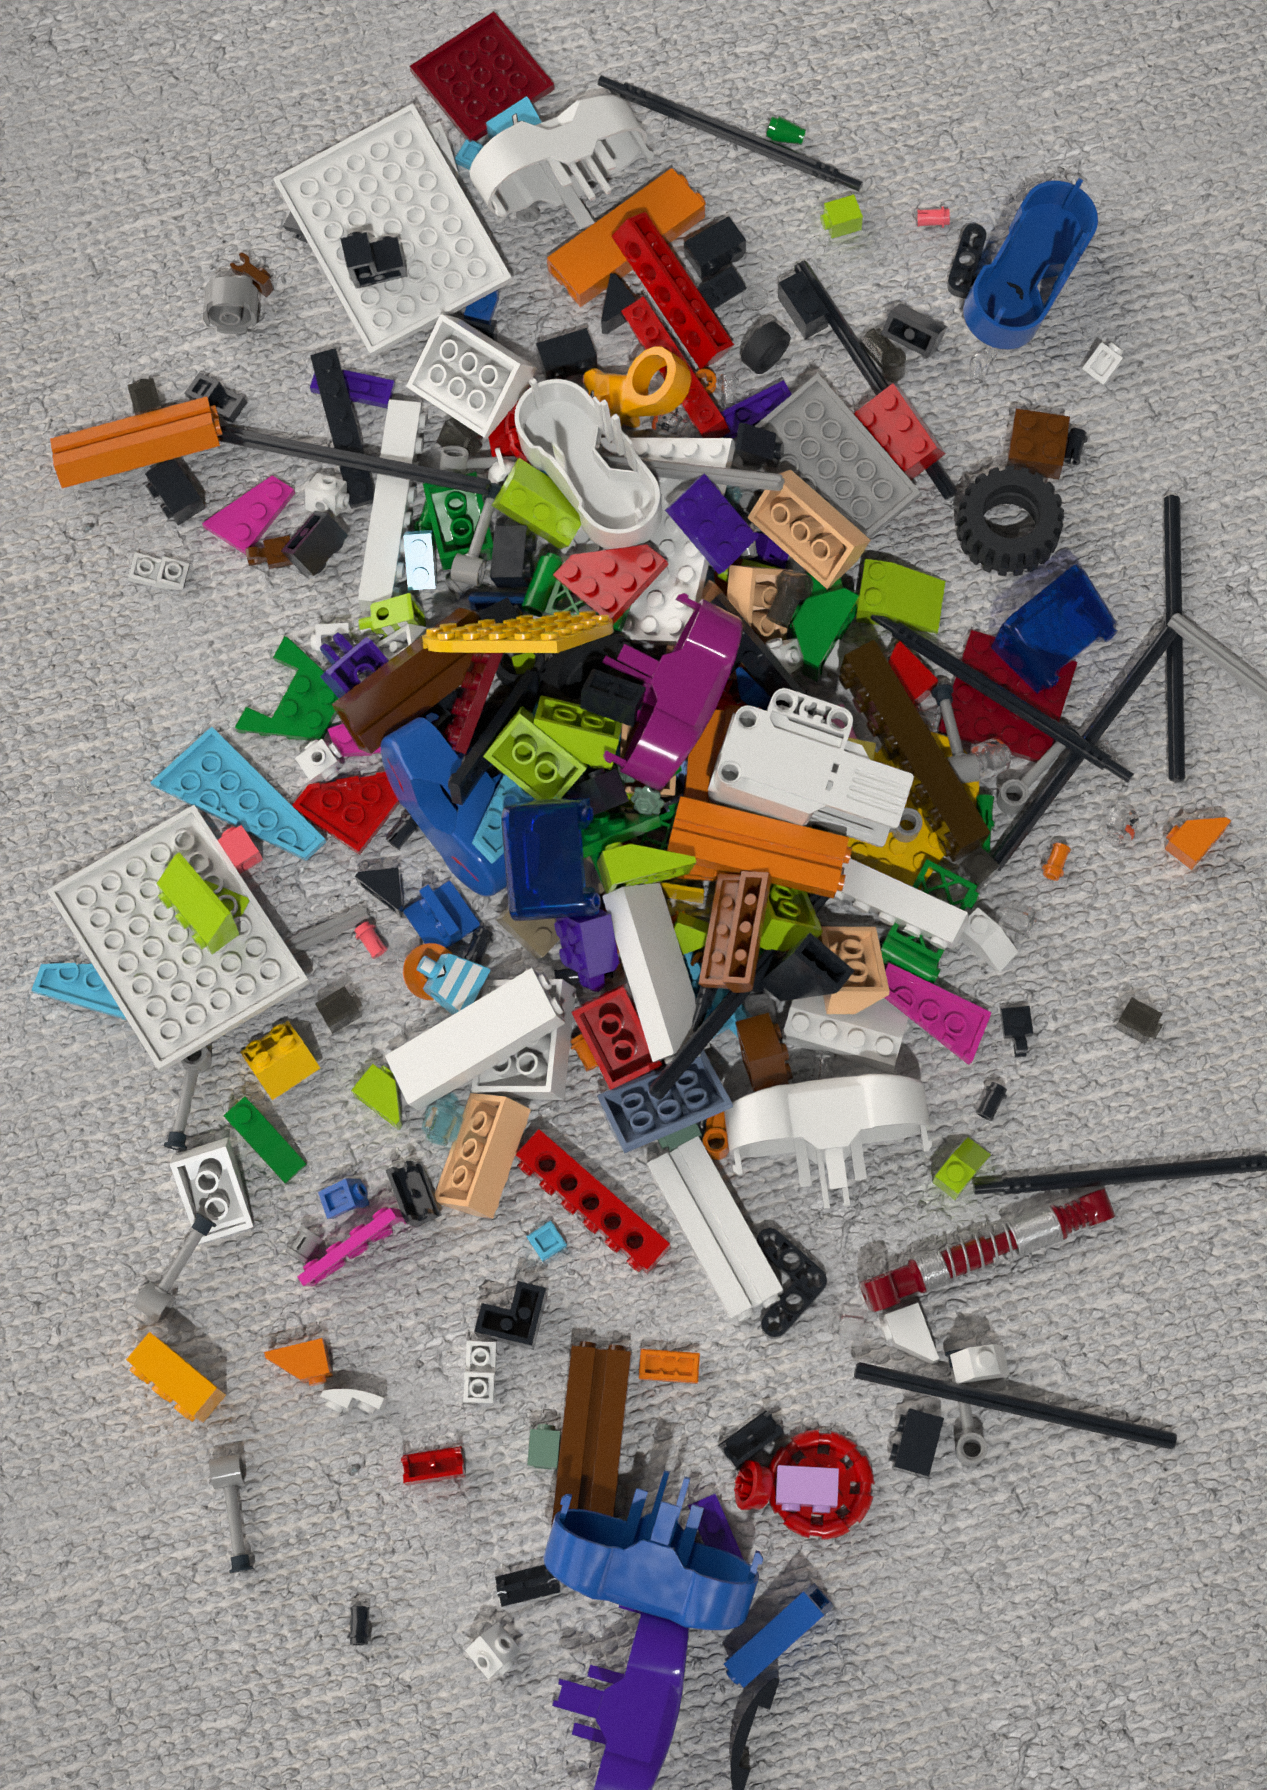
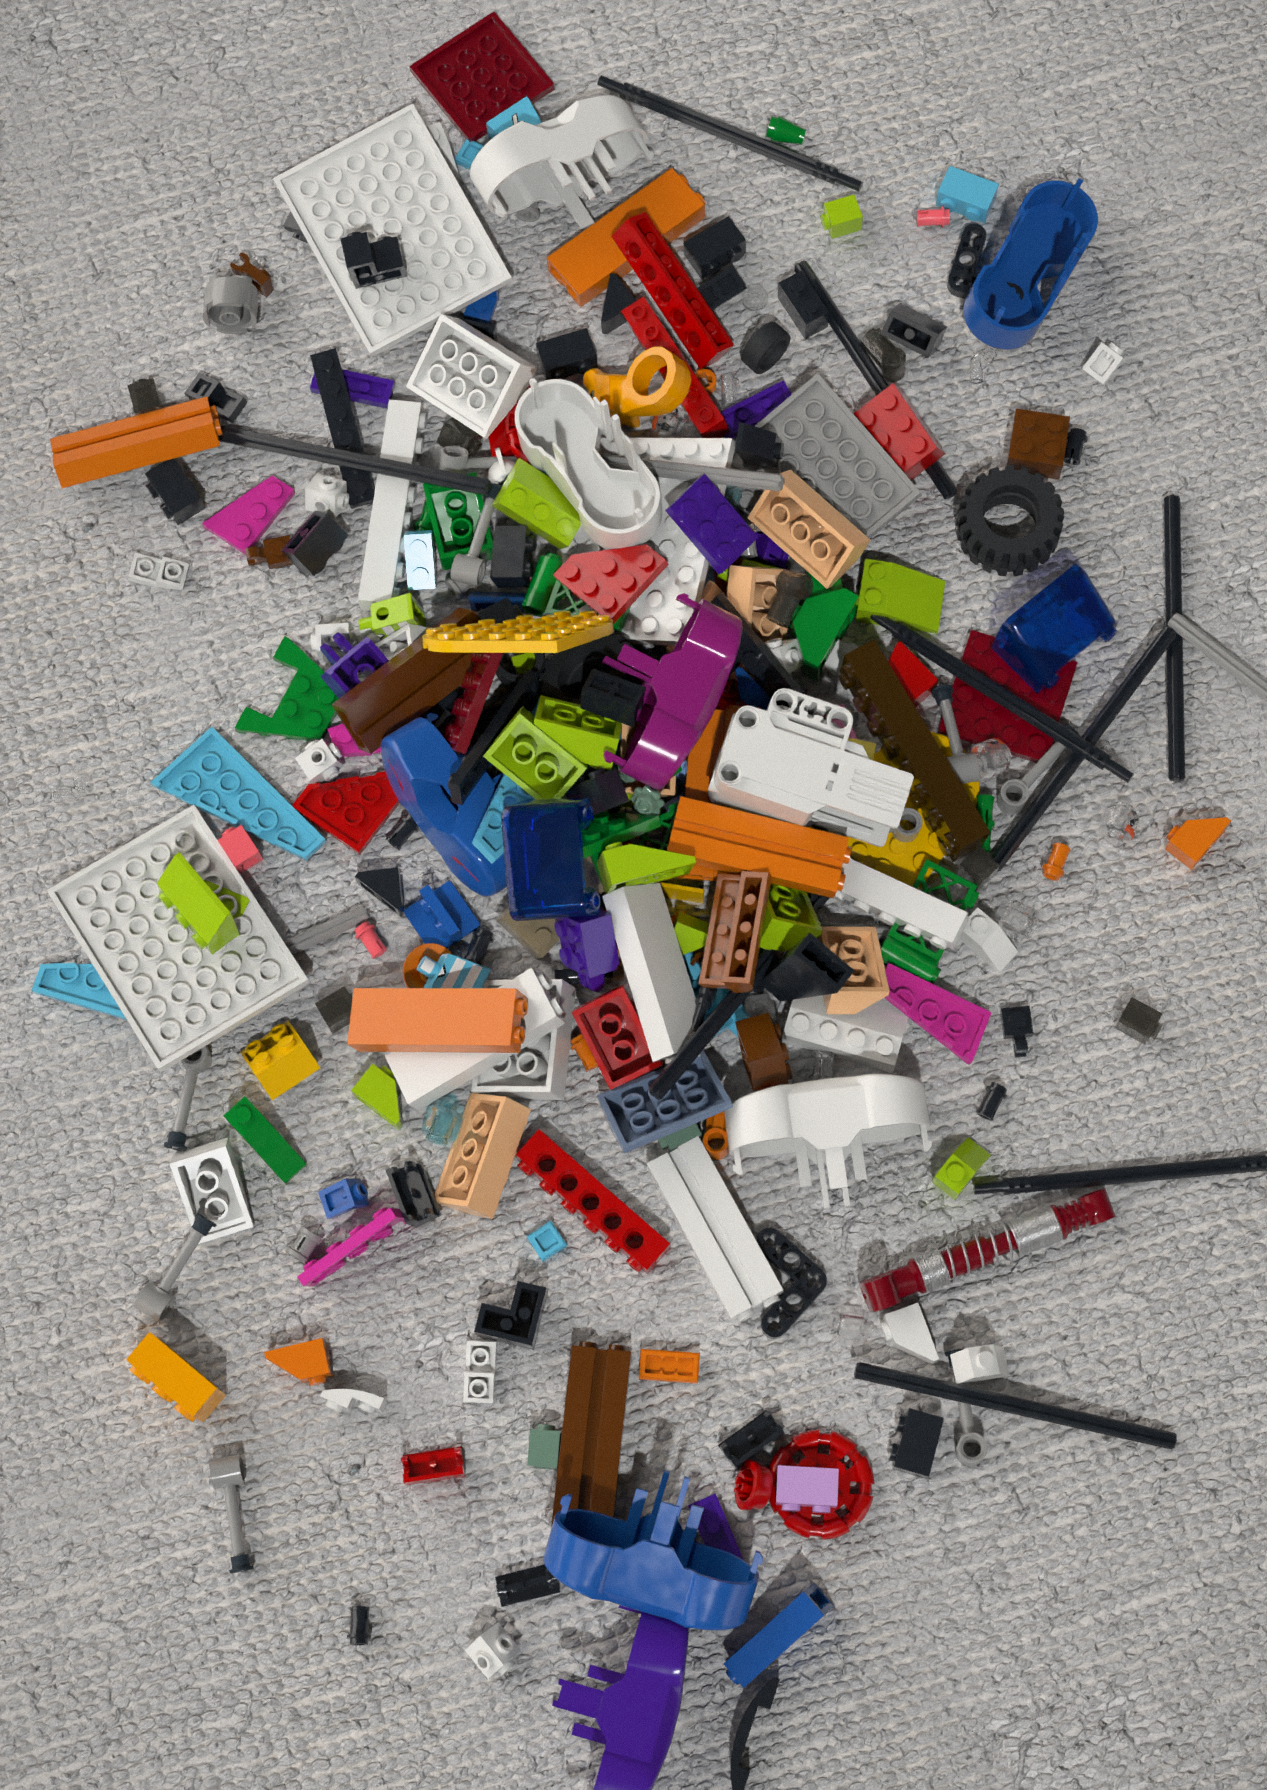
(437, 1020): none -> orange brick
(967, 194): none -> medium azure brick

